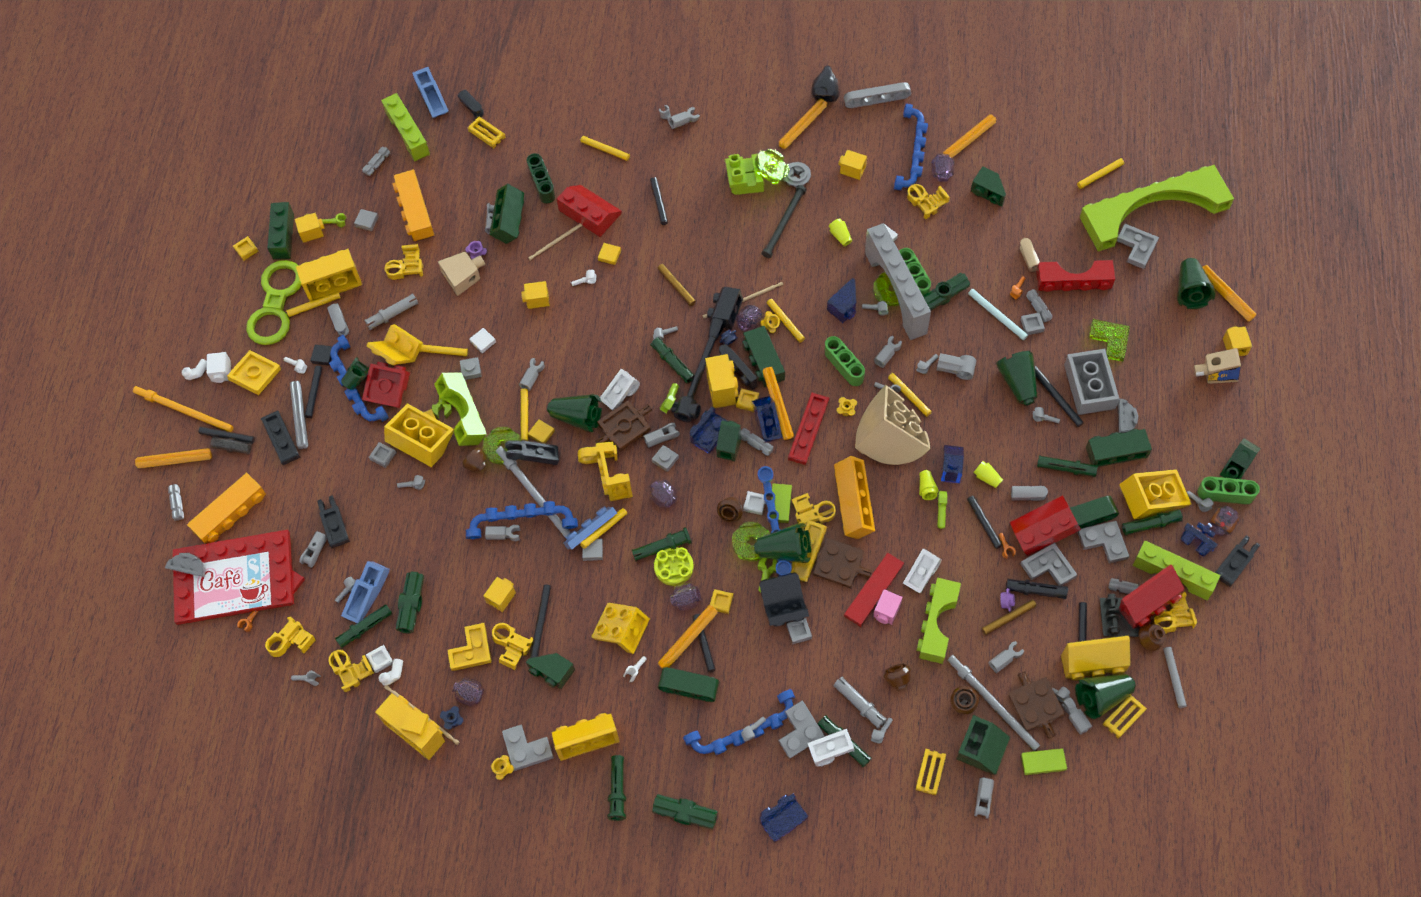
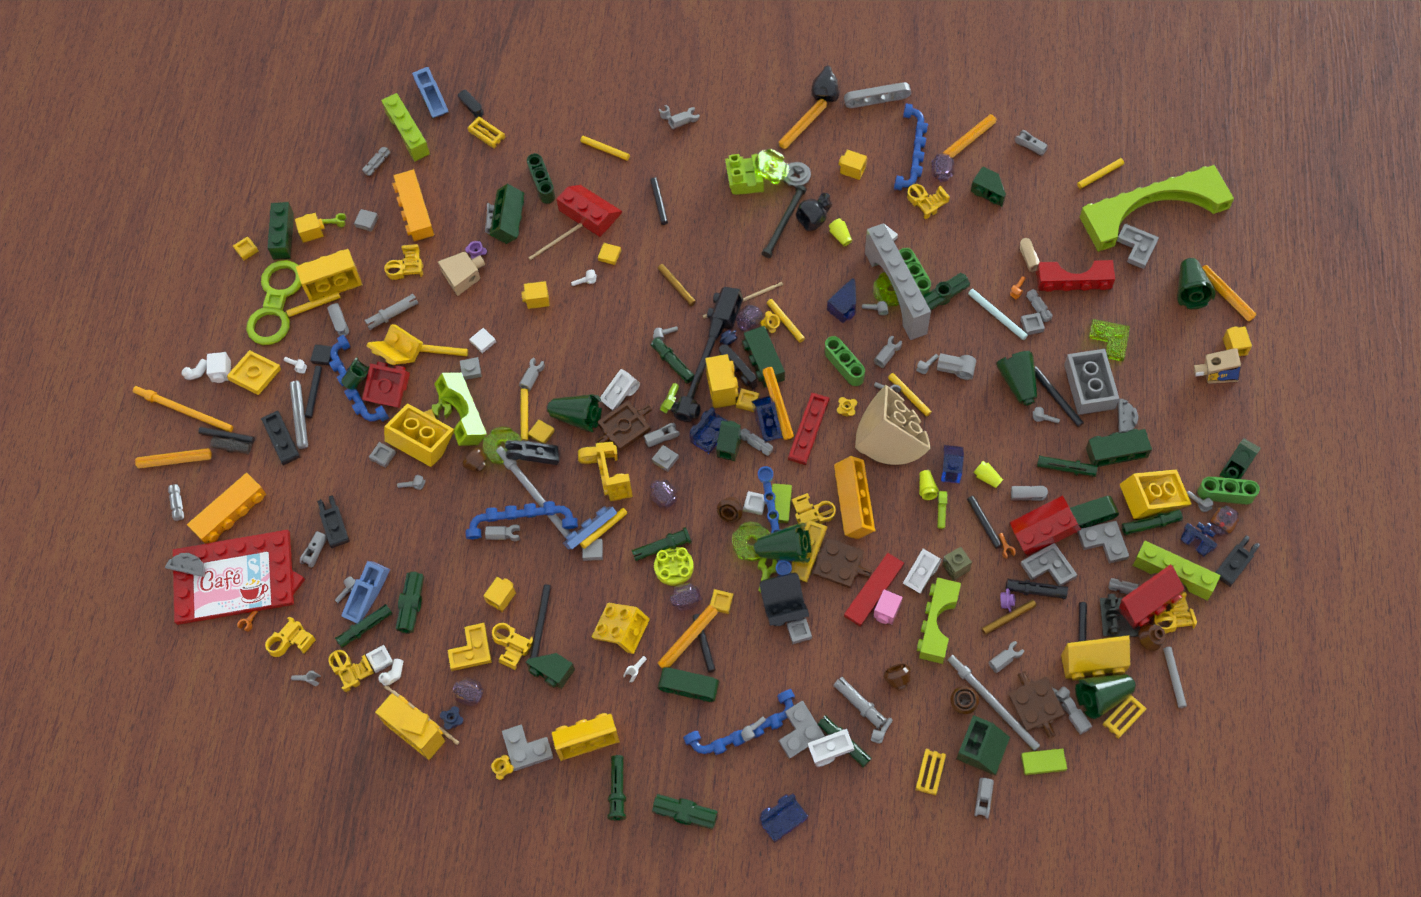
(813, 212): none -> black piece
(956, 563): none -> olive brick
(1030, 142): none -> light grey bar

